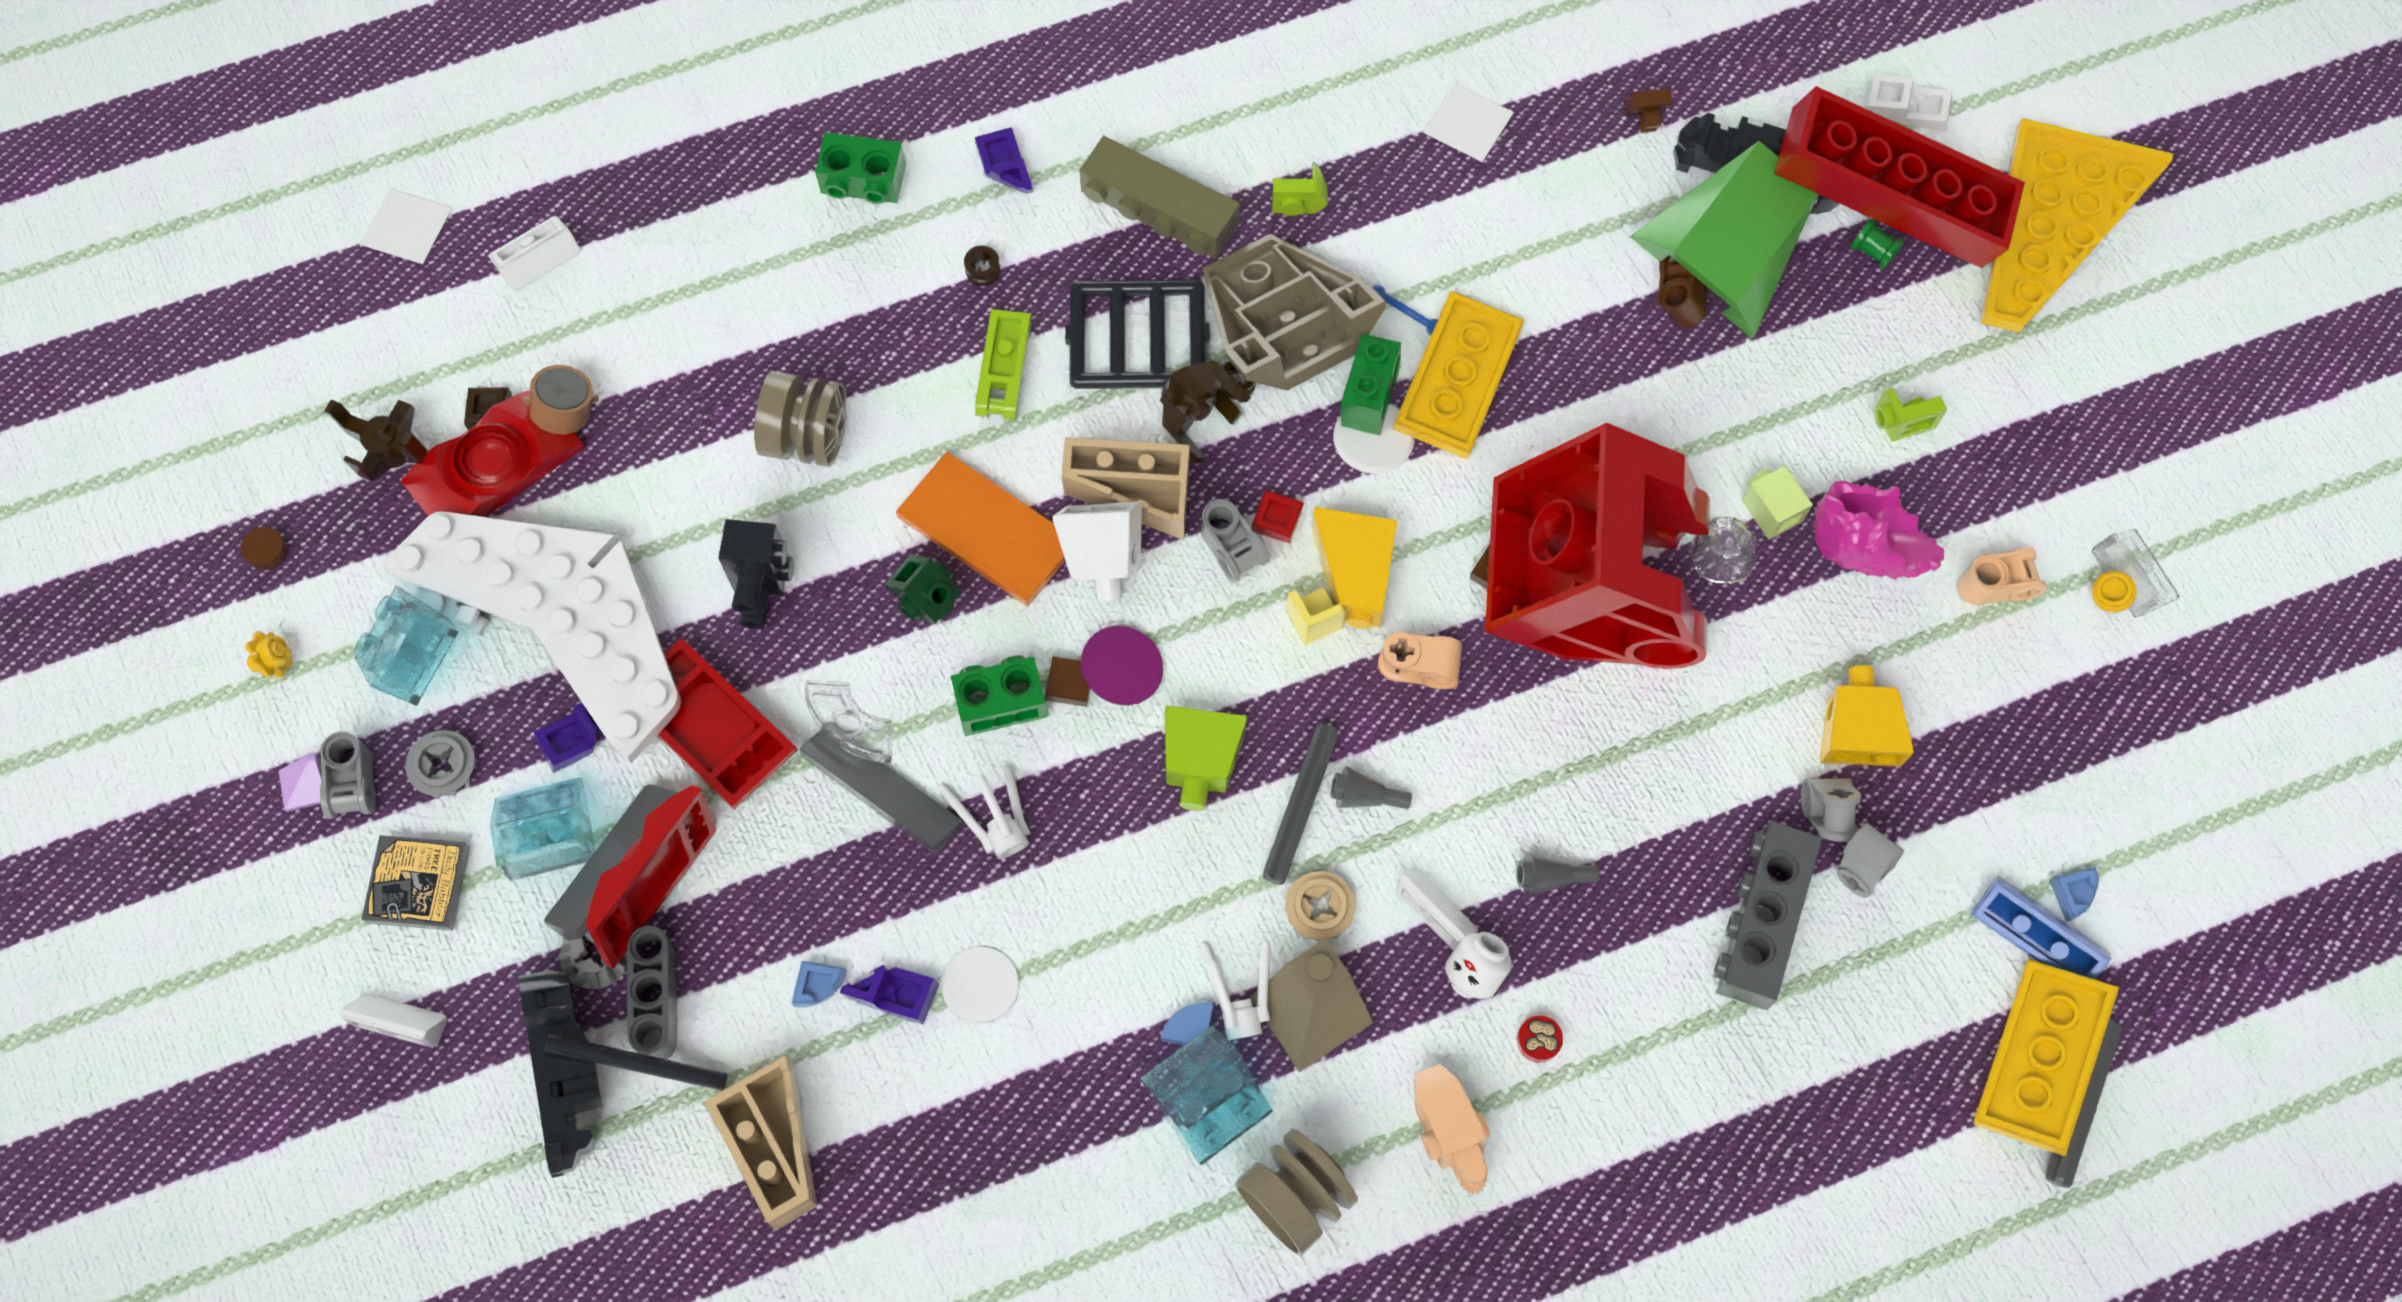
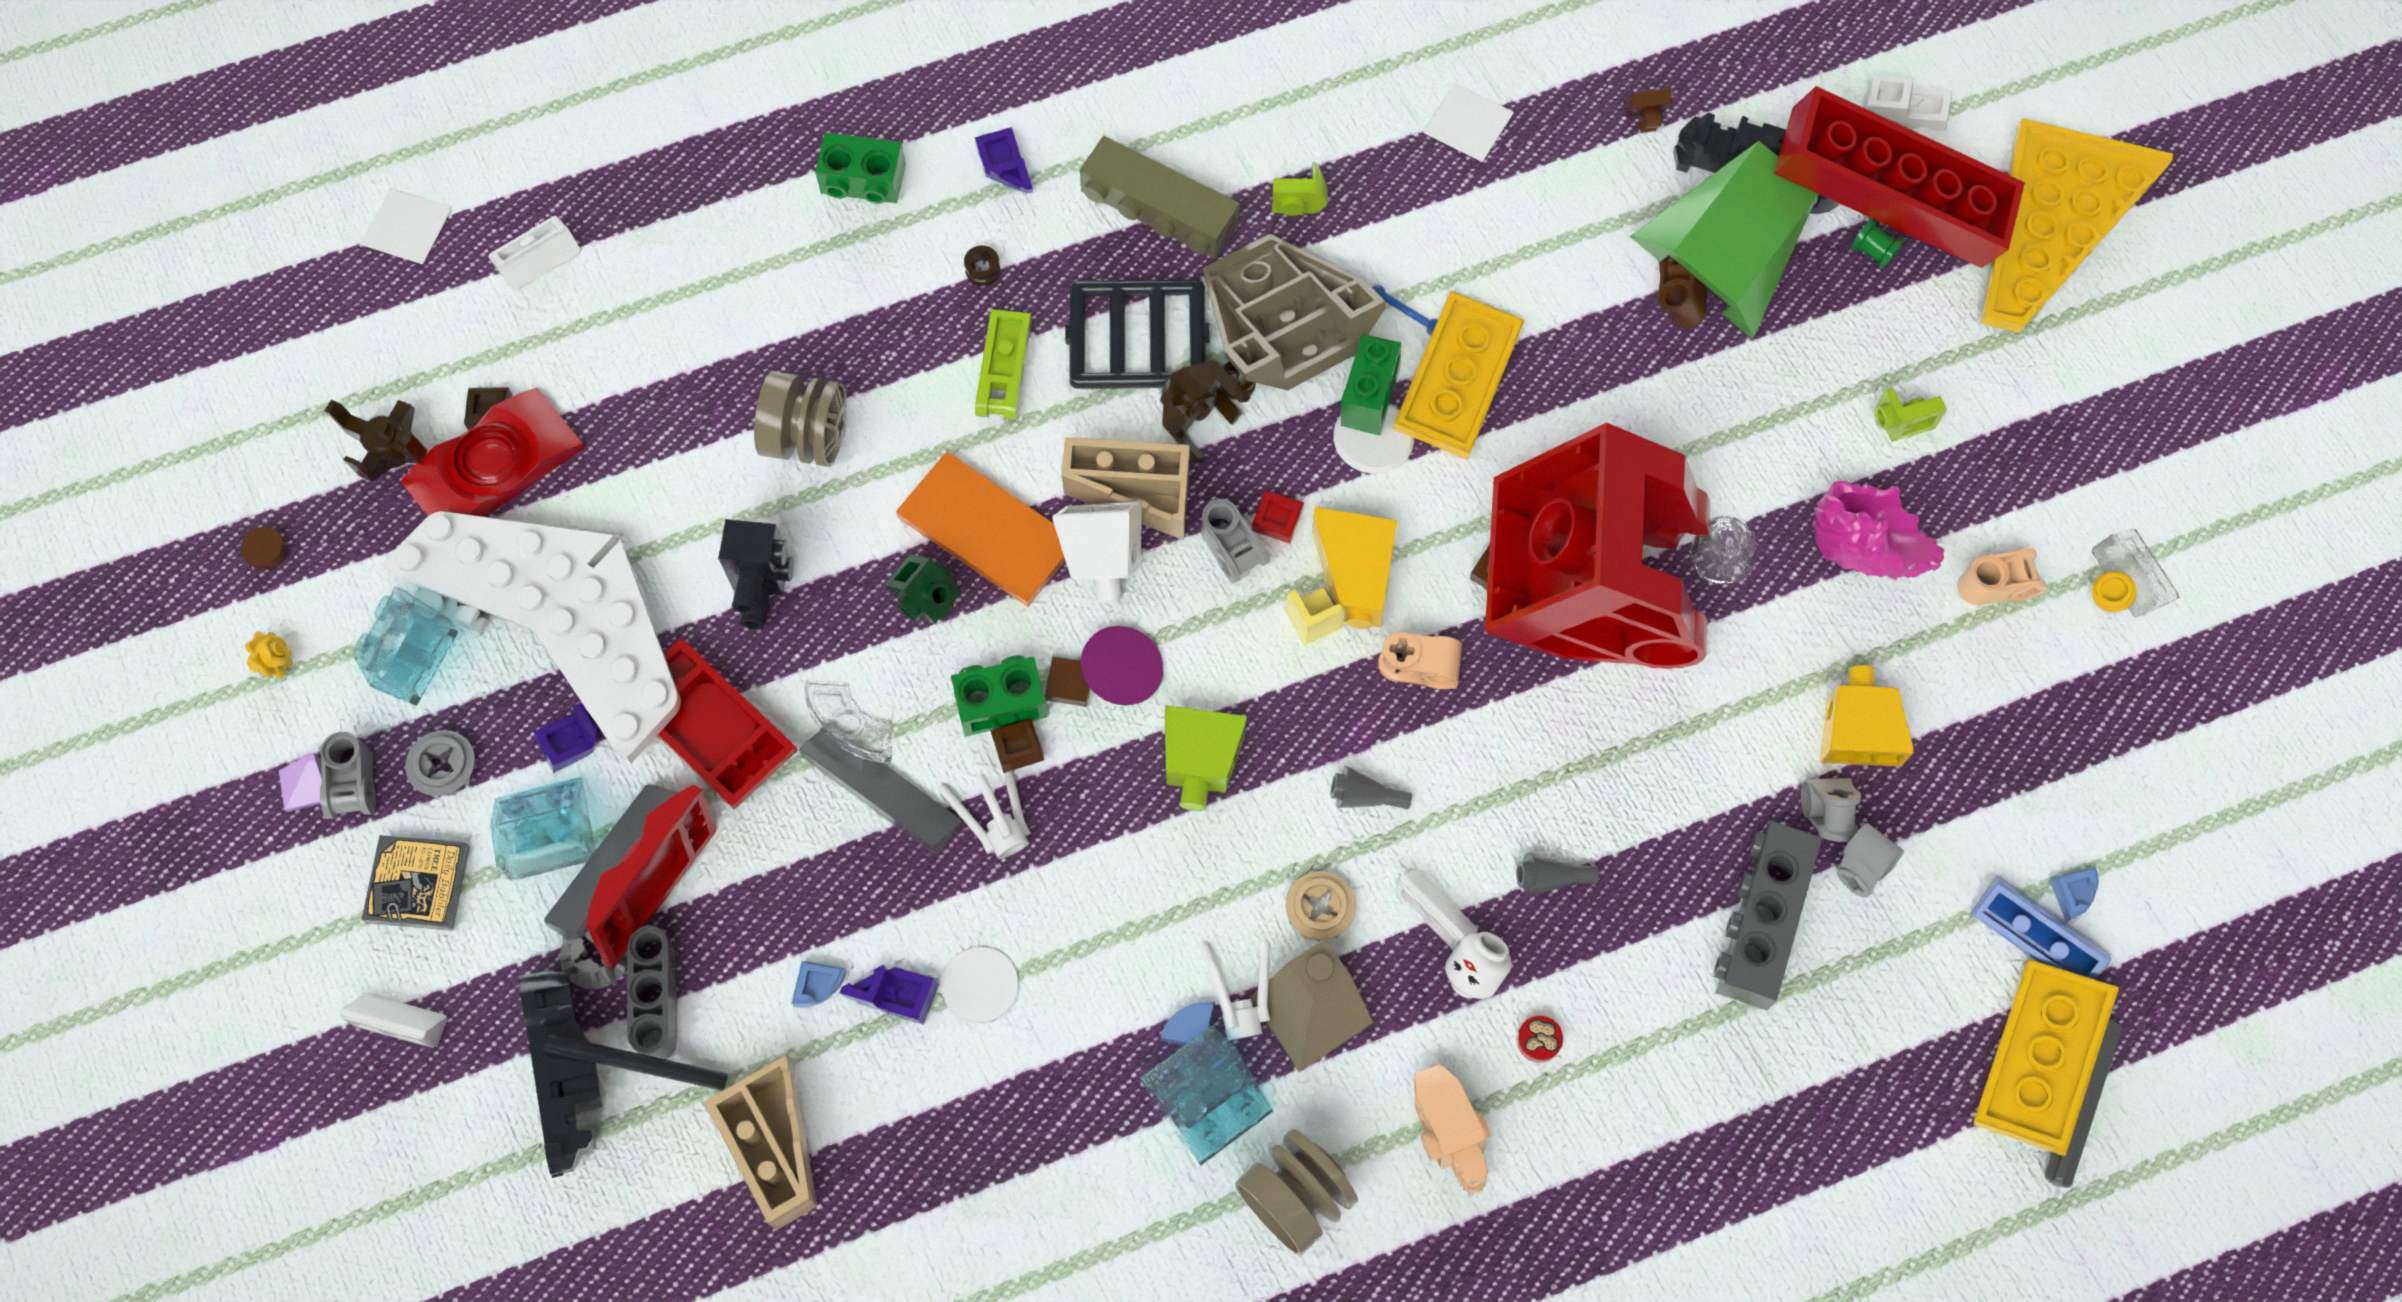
(560, 399): piece -> none
(1017, 745): none -> reddish brown tile
(1300, 804): dark grey axle -> none
(1776, 501): yellowish green brick -> none

